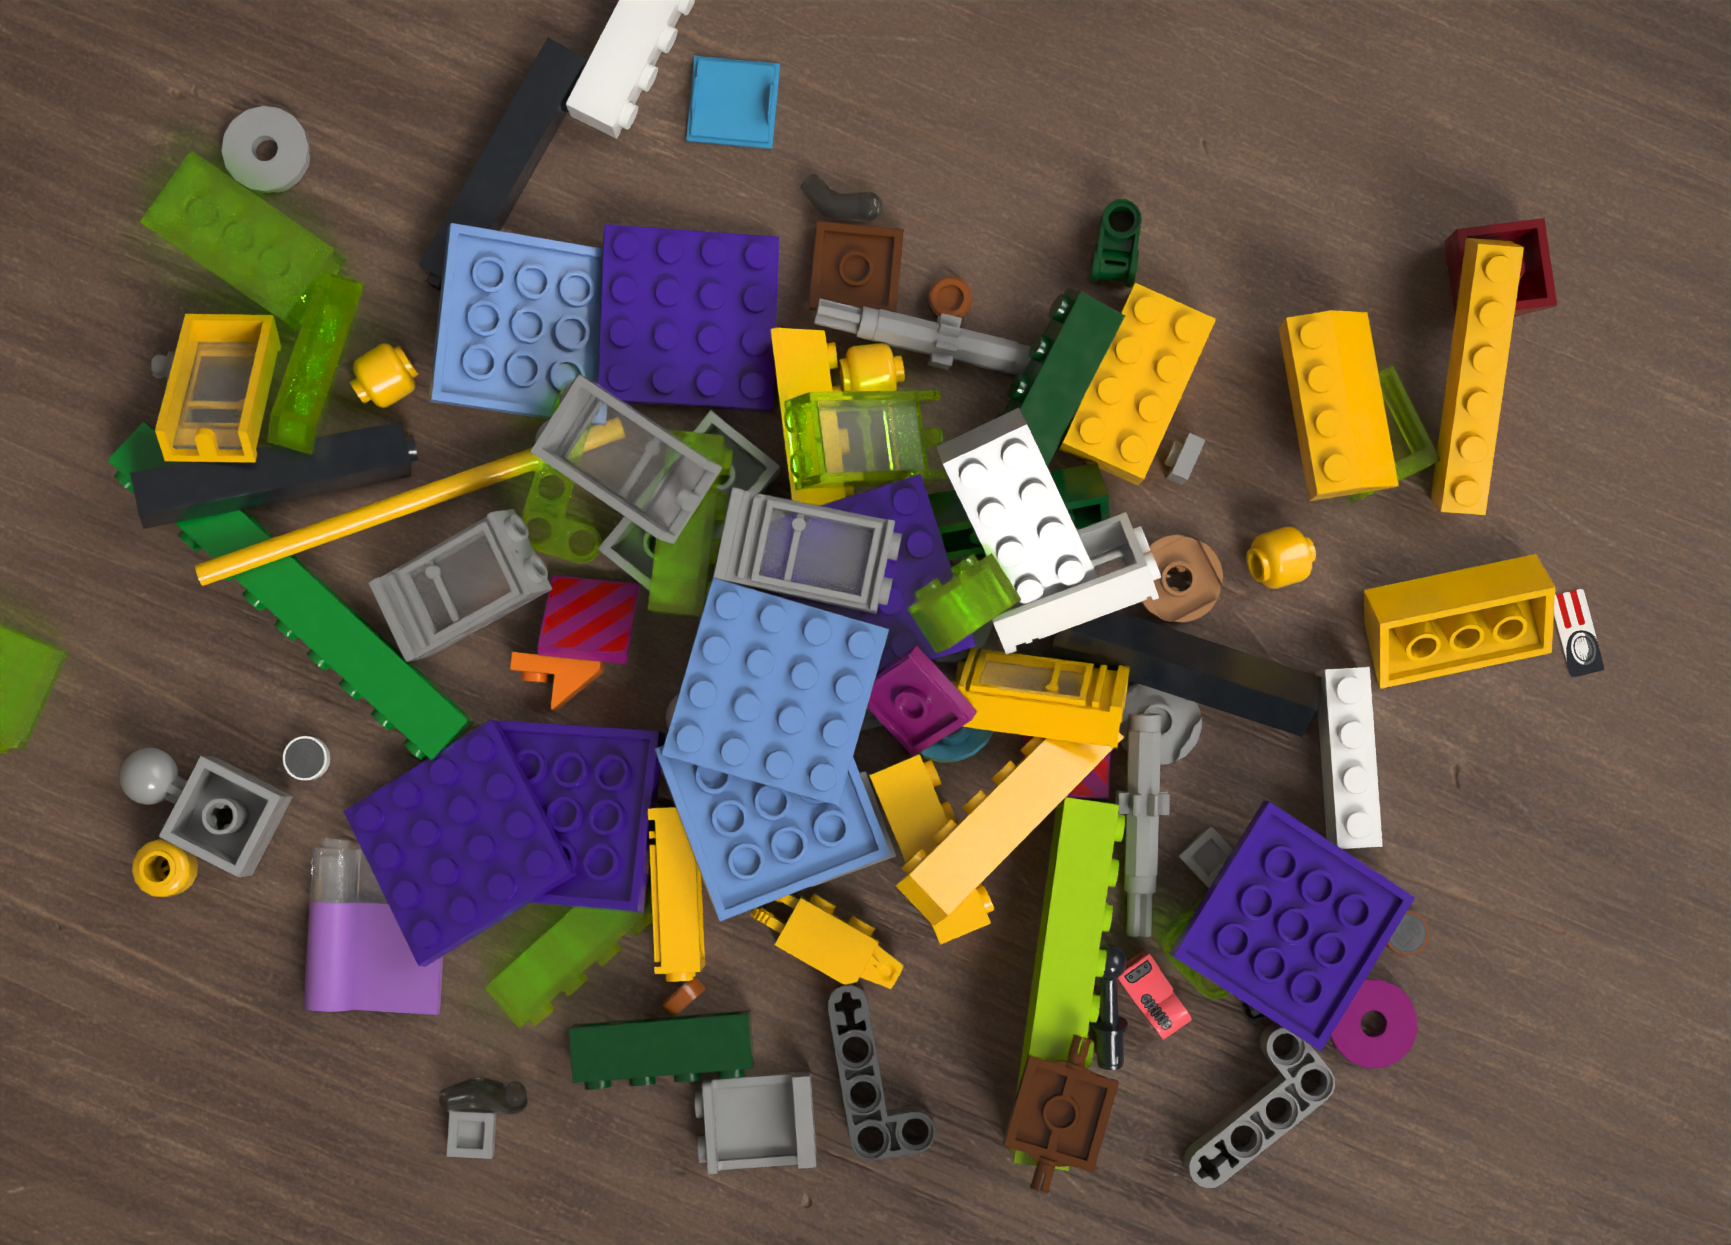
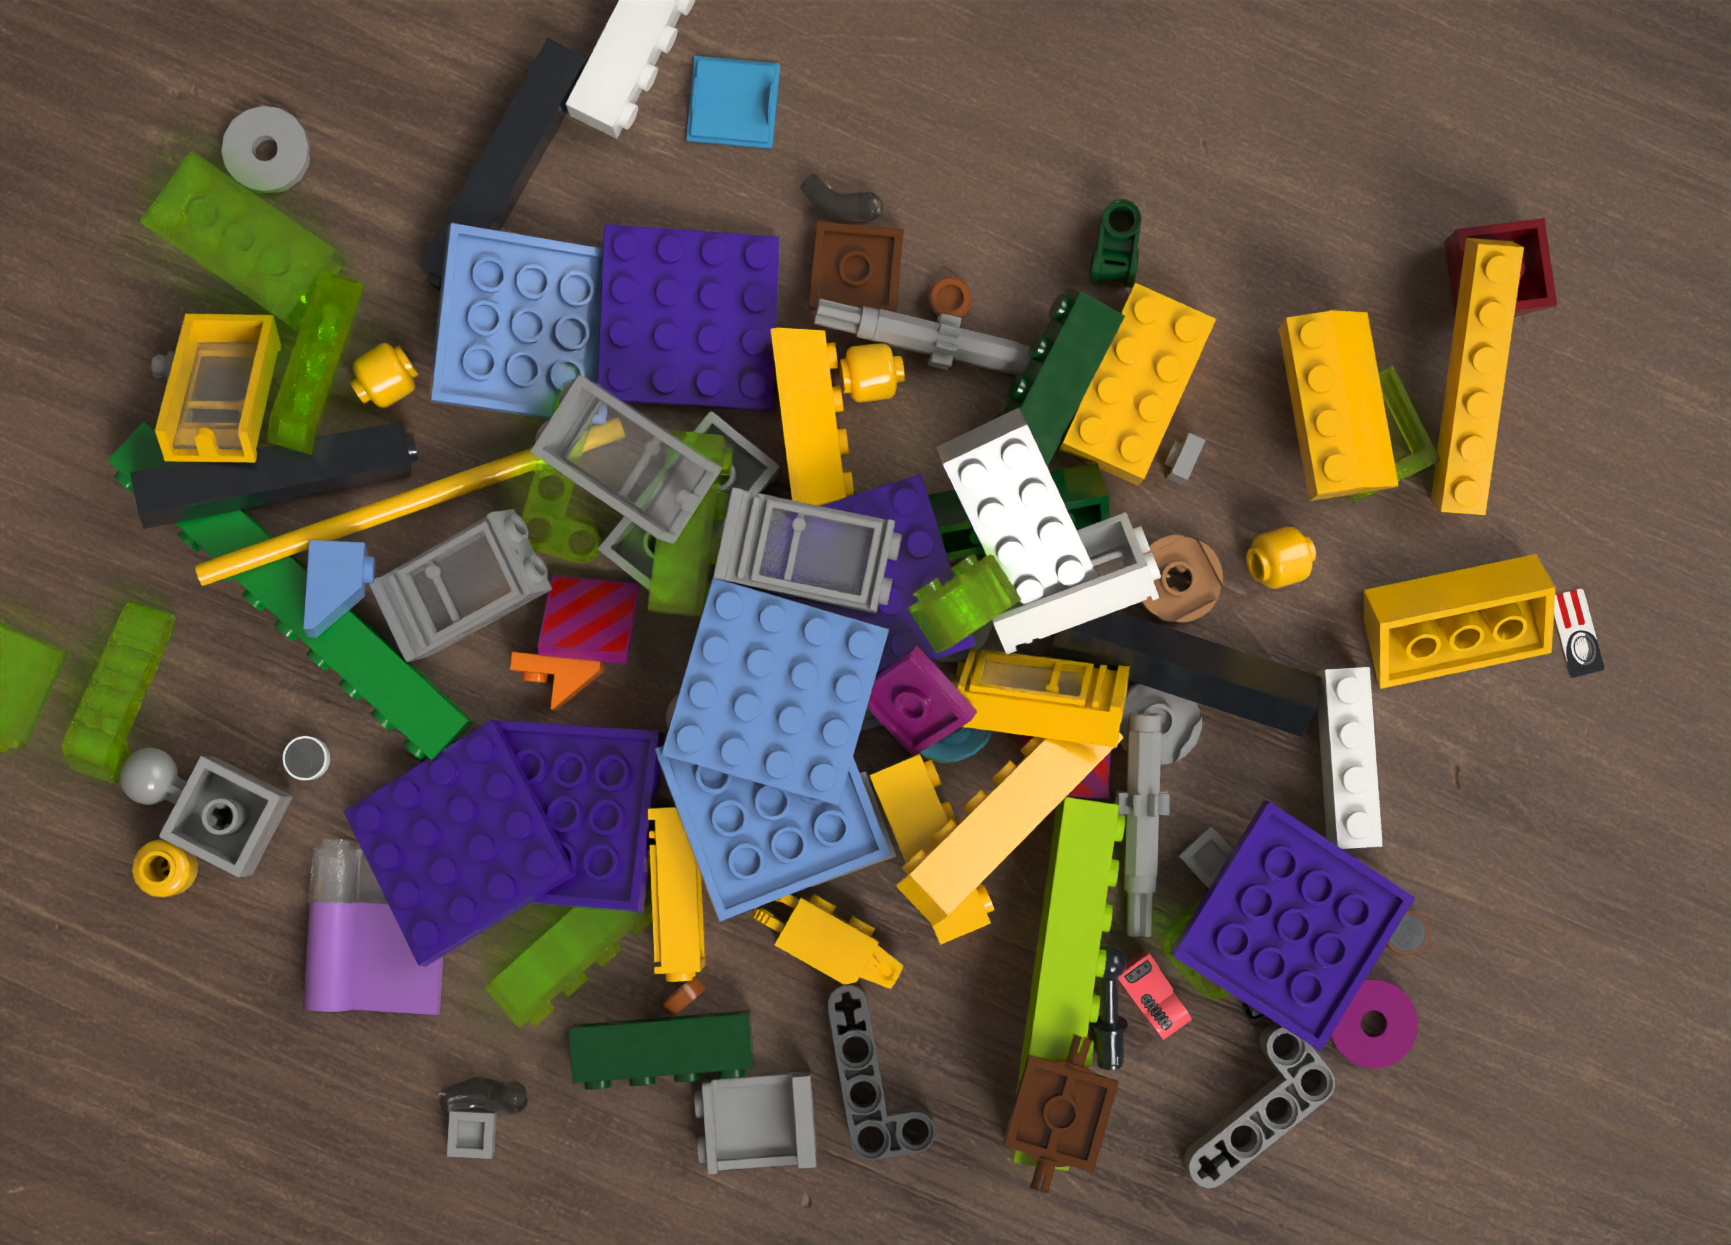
(116, 691): none -> clear neon green beam
(334, 582): none -> medium blue slope
(860, 438): door -> none

